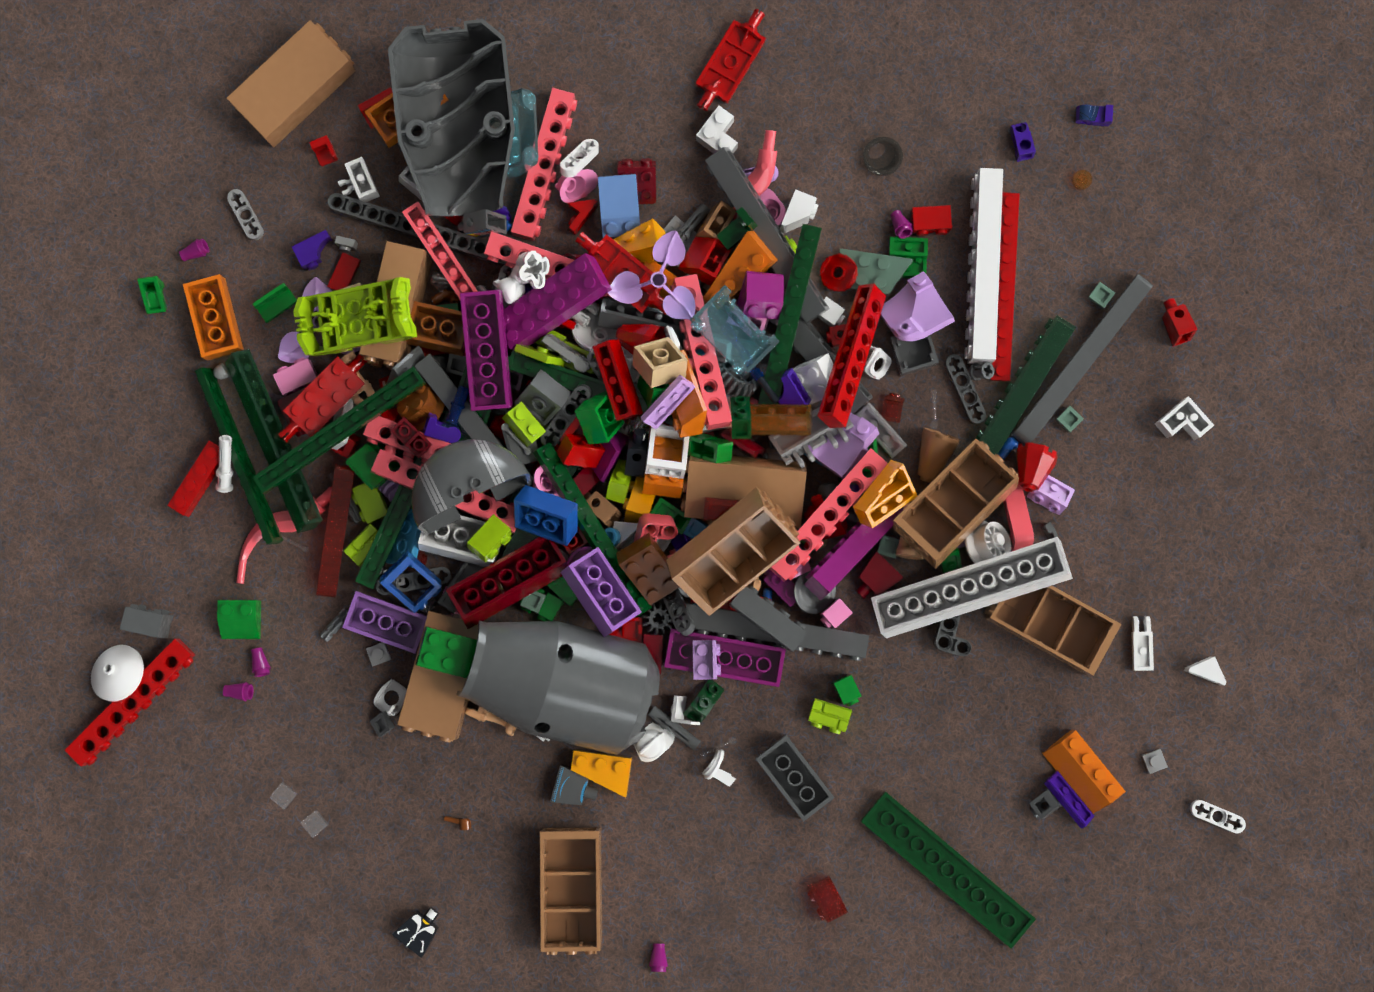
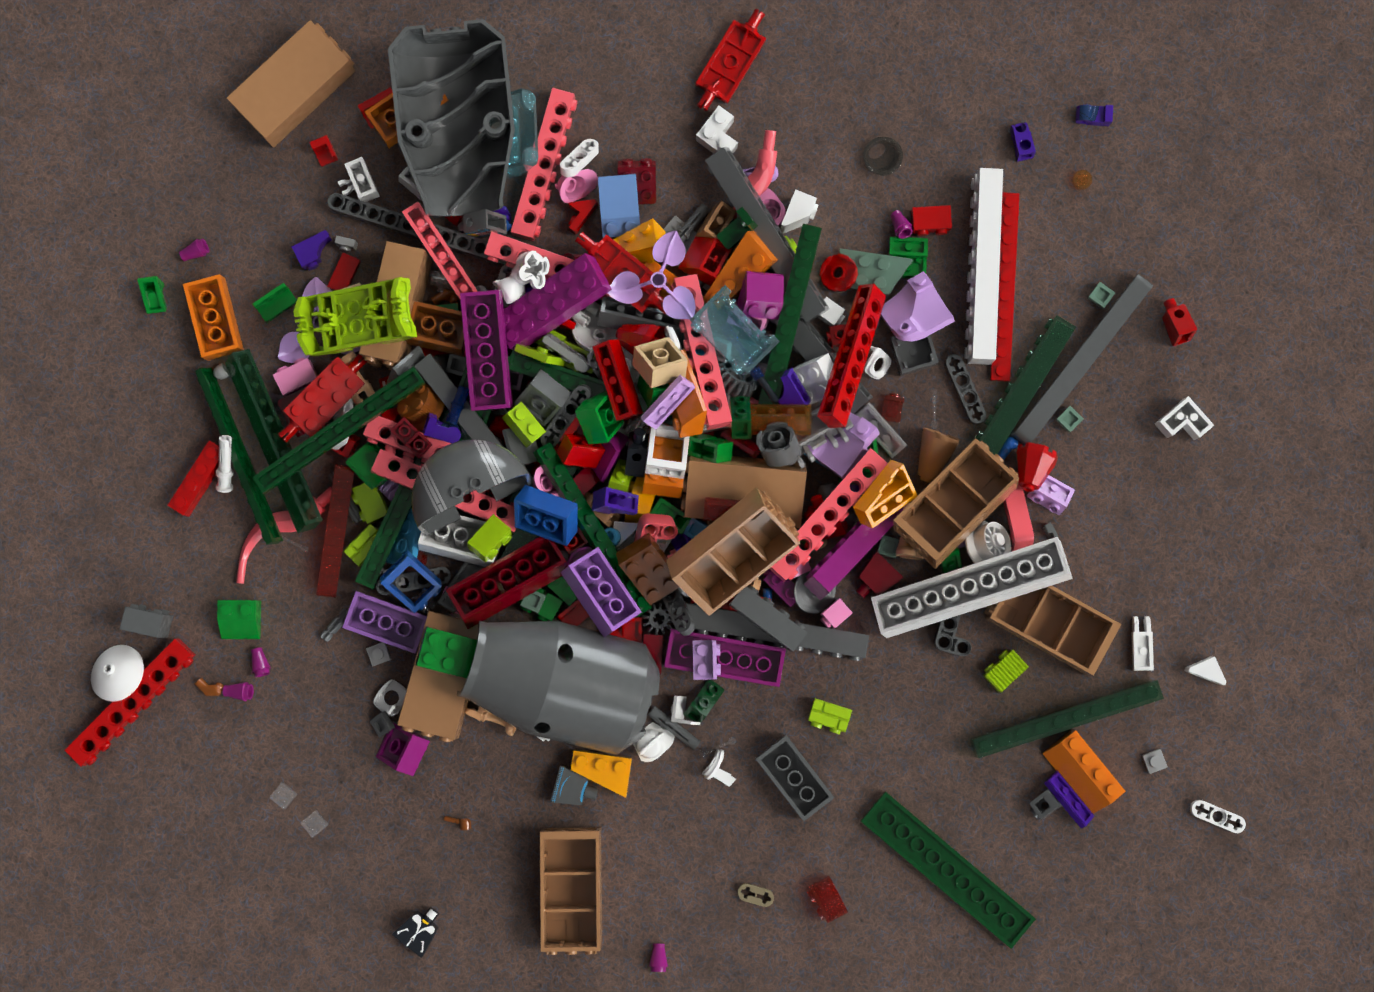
(209, 690): none -> dark orange arm
(247, 229): light grey beam -> none
(402, 750): none -> magenta slope
(505, 427): light grey hinge -> none
(574, 614): none -> red panel
(614, 501): none -> dark purple arch
(757, 890): none -> dark tan beam
(778, 444): none -> dark grey brick
(846, 690): green brick -> none
(981, 371): dark grey bush -> none
(1005, 670): none -> lime brick
(1066, 718): none -> clear green brick

